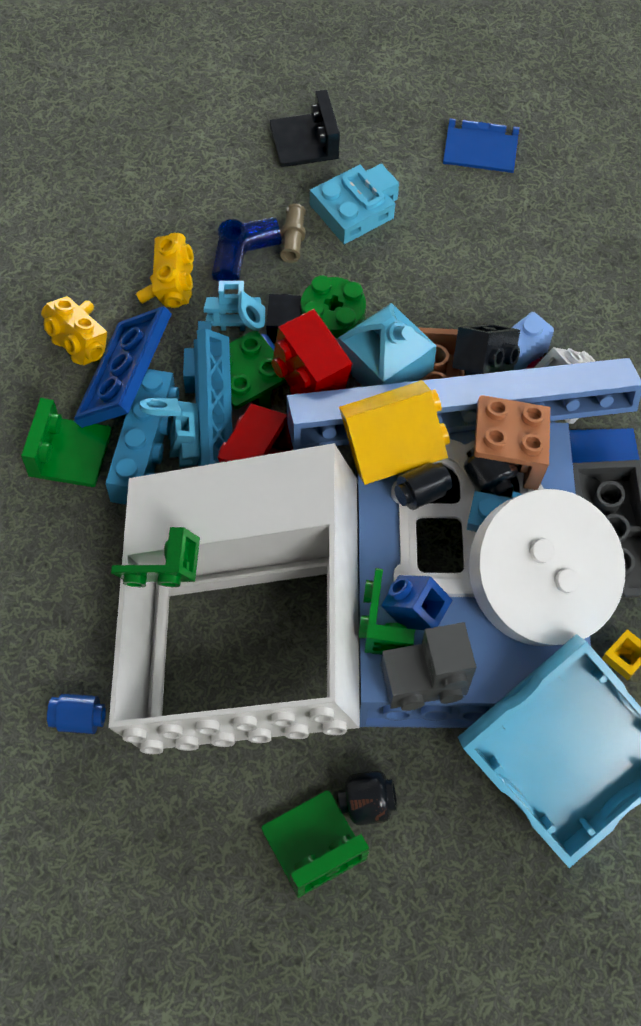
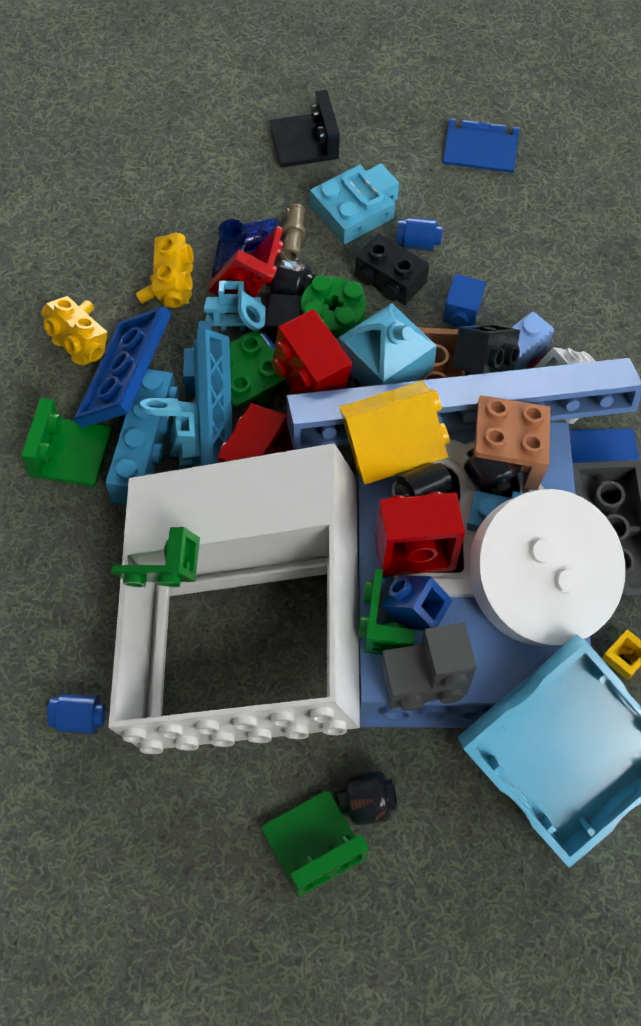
(251, 268): none -> red bracket
(291, 278): none -> black head
(391, 269): none -> black brick
(419, 234): none -> blue brick
(419, 533): none -> red brick
(464, 301): none -> blue brick

